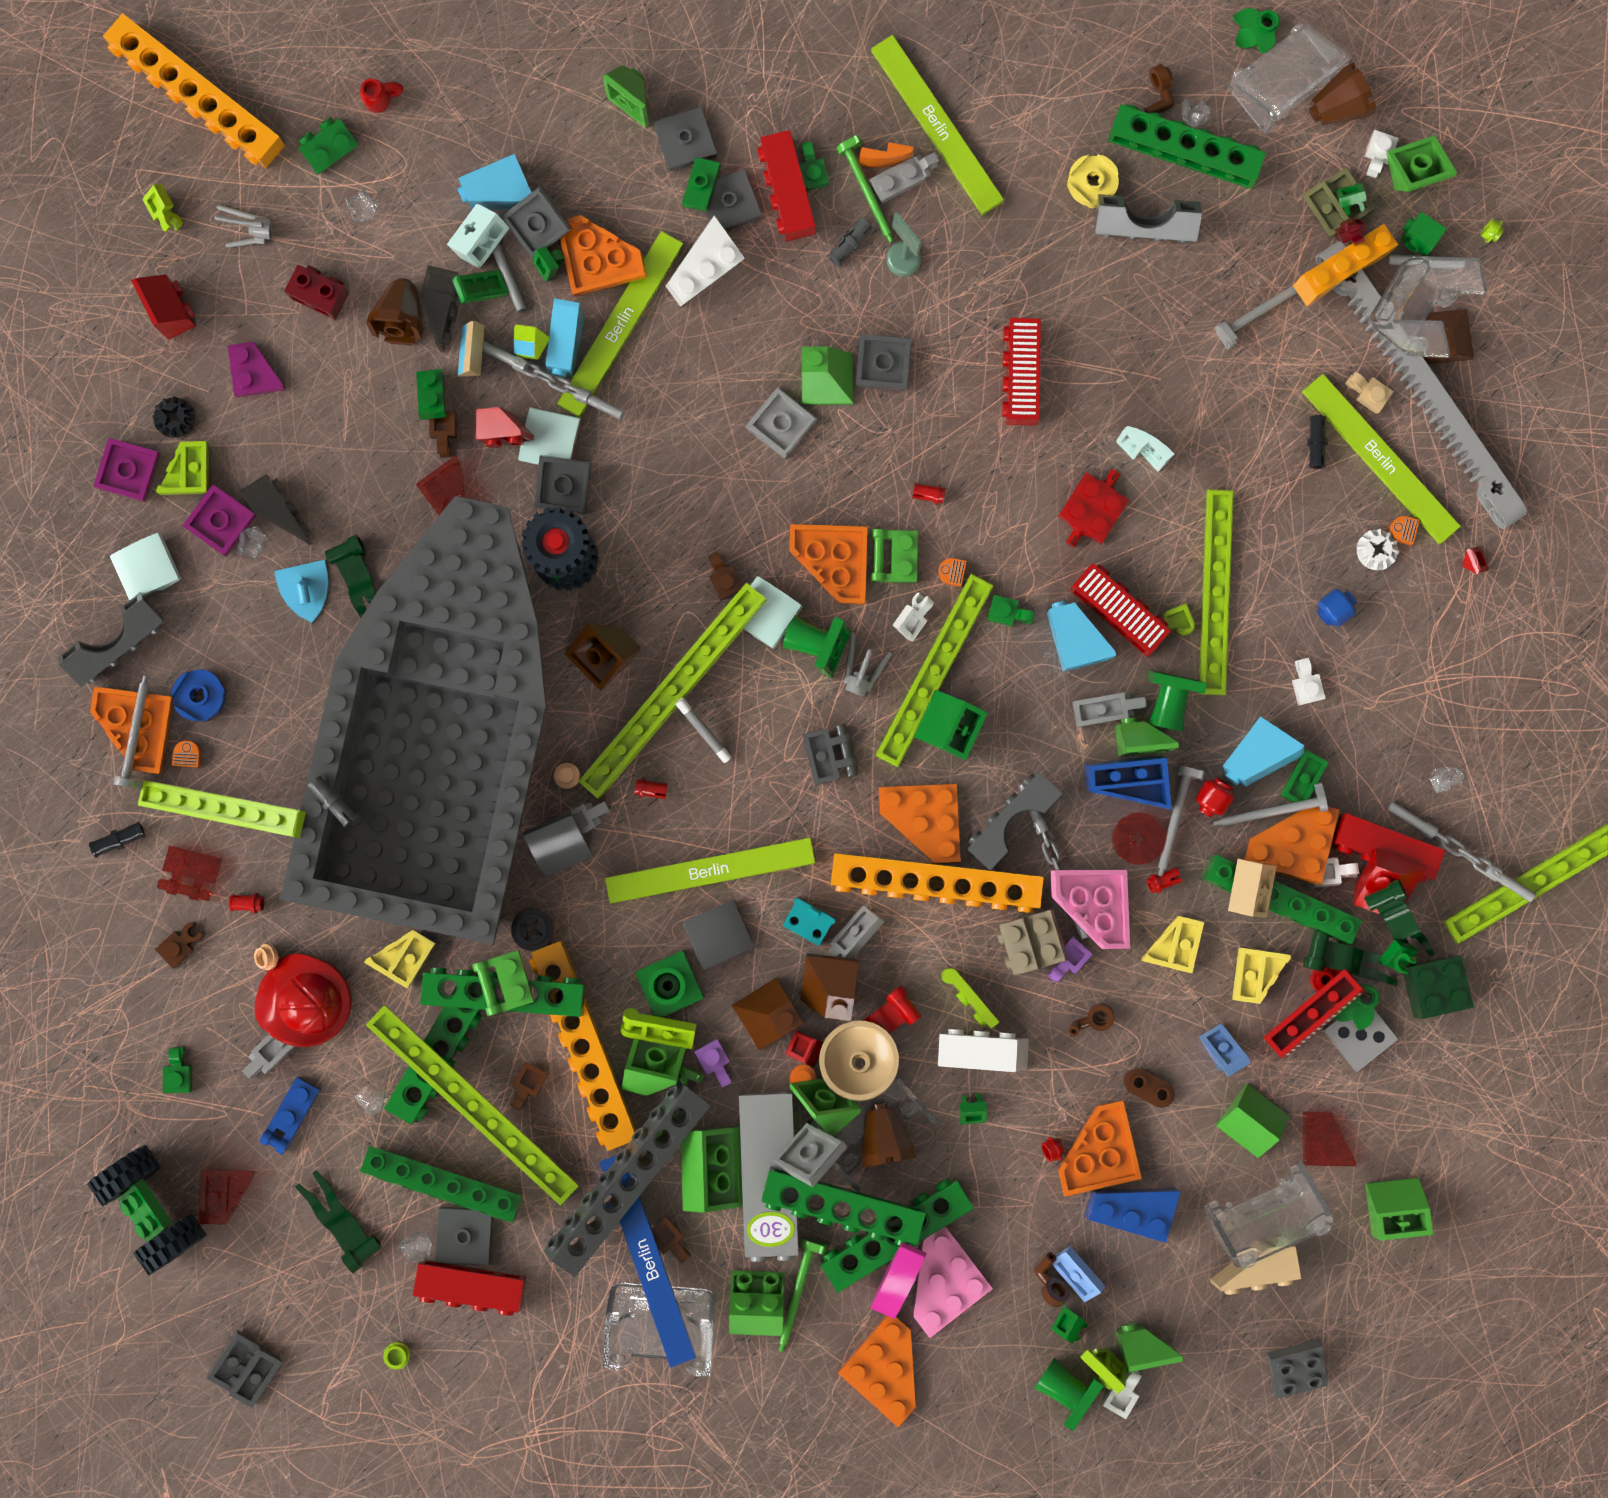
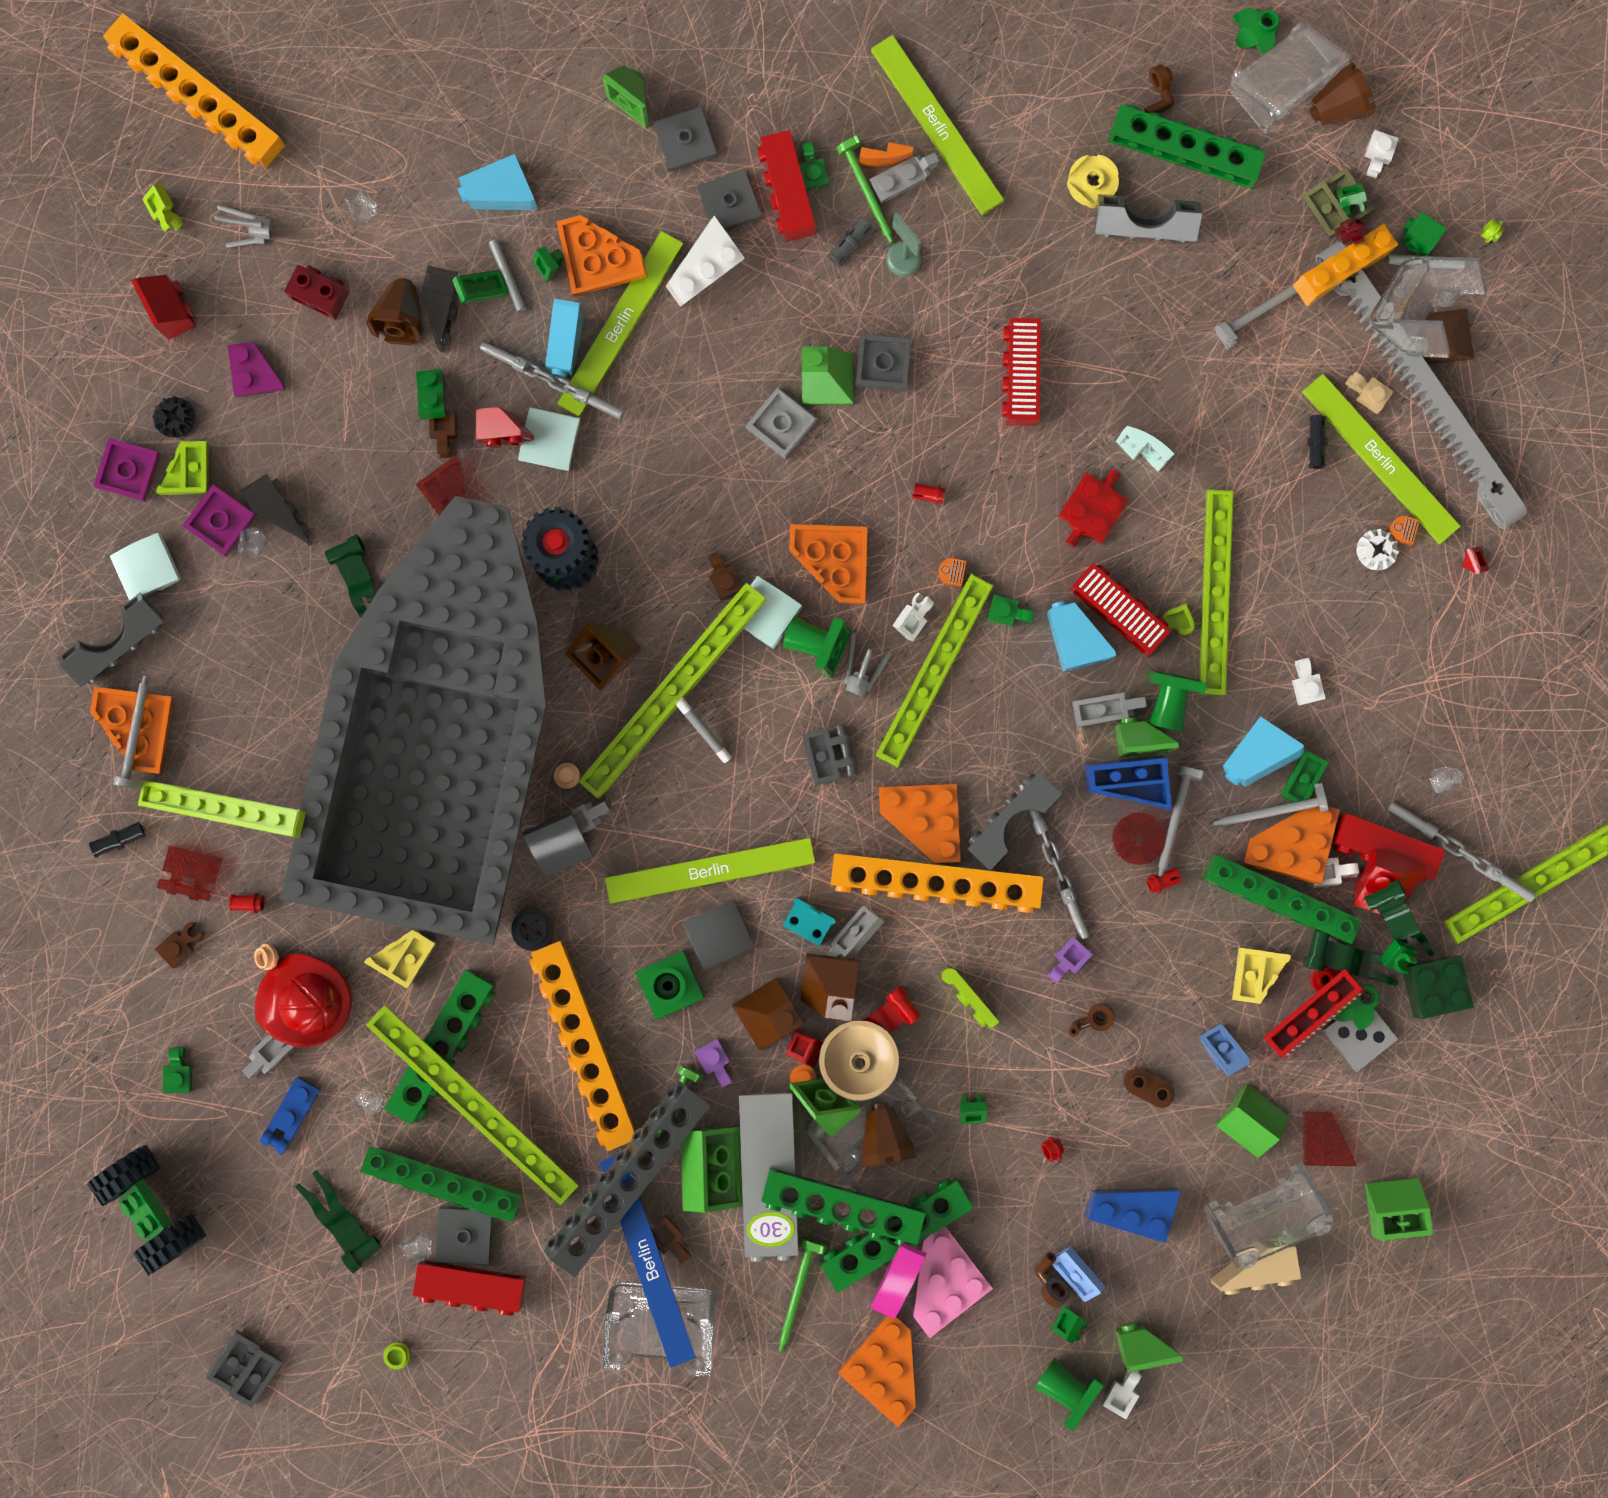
(187, 755): orange tile -> none
(214, 694): blue plate -> none
(221, 1194): clear red wing -> none
(304, 588): medium azure shield -> none
(326, 144): green bracket -> none
(332, 801): dark grey pin -> none
(377, 95): red piece -> none
(434, 993): green brick -> none
(471, 349): tan slope -> none
(478, 235): light aqua brick -> none
(512, 982): bright green plate -> none
(528, 1081): reddish brown plate -> none
(529, 341): lime slope -> none
(536, 221): dark grey plate -> none
(562, 484): dark grey plate -> none
(650, 789): red pin -> none
(652, 1067): bright green slope -> none
(657, 1029): lime plate -> none
(701, 184): green plate -> none
(756, 1303): bright green slope -> none
(809, 1154): light grey tile -> none
(903, 556): bright green plate -> none
(950, 725): green slope -> none
(983, 1051): white wedge -> none
(1032, 942): dark tan plate -> none
(1096, 903): bright pink plate -> none
(1101, 1153): orange plate -> none
(1108, 1367): lime wing -> none
(1177, 945): light yellow wing -> none
(1196, 115): clear arm -> none
(1215, 797): red head -> none
(1252, 888): tan hinge -> none
(1297, 1369): dark grey plate -> none
(1336, 607): blue head -> none
(1419, 164): bright green slope -> none

